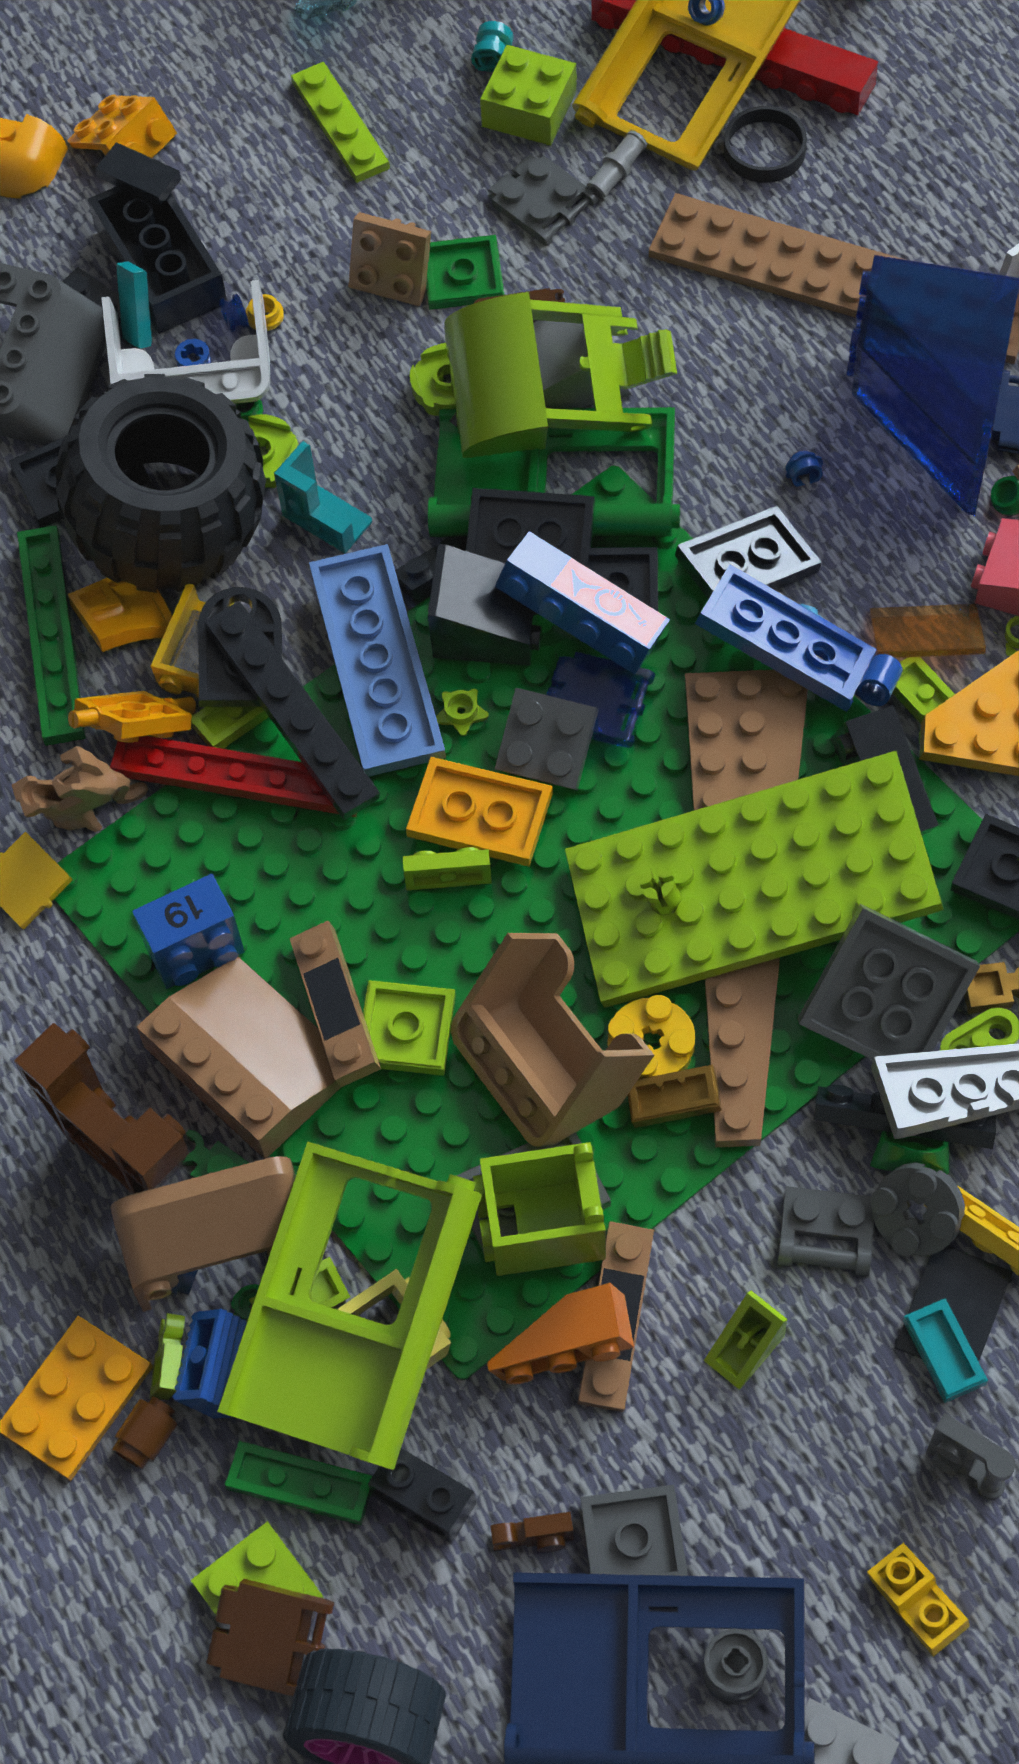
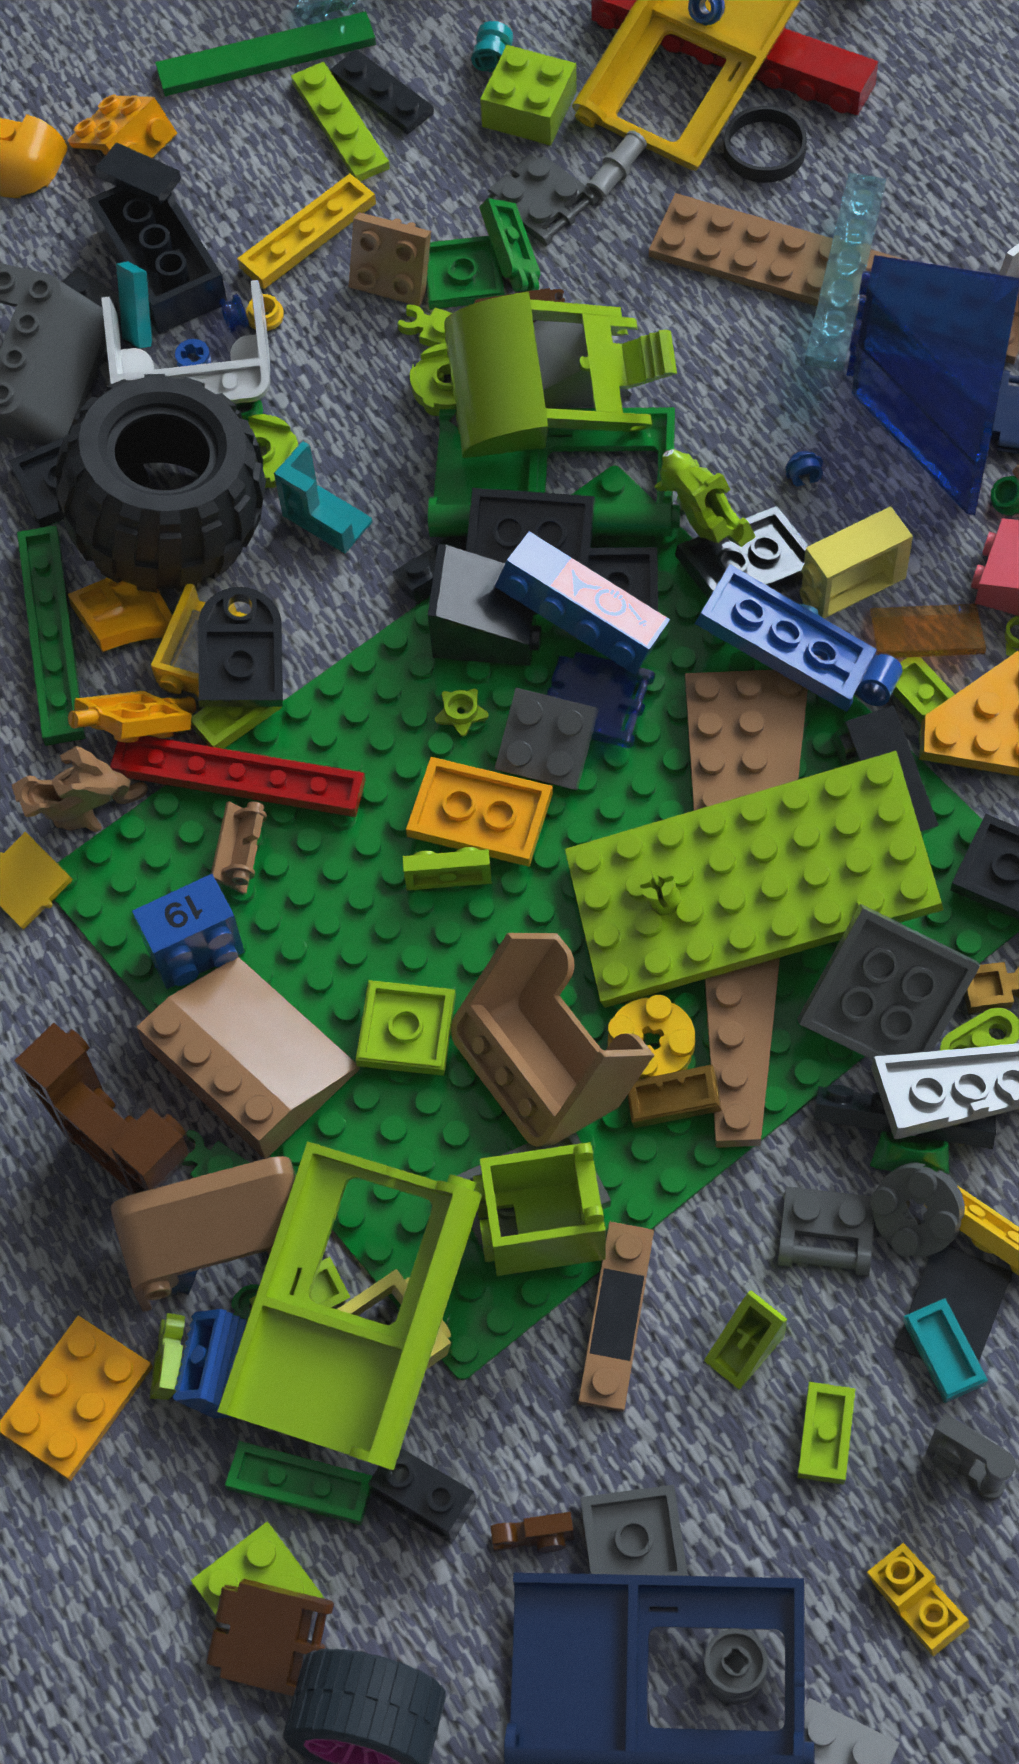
(145, 1432): reddish brown brick -> none
(238, 845): none -> medium nougat hinge
(265, 53): none -> green tile
(292, 710): black plate -> none
(306, 231): none -> yellow plate
(335, 1004): medium nougat plate -> none
(377, 660): medium blue plate -> none
(382, 91): none -> black plate
(430, 327): none -> lime plate
(511, 244): none -> green hinge
(574, 1330): orange slope -> none
(703, 499): none -> lime animal
(826, 1433): none -> lime plate
(844, 270): none -> clear light blue plate
(856, 562): none -> light yellow window

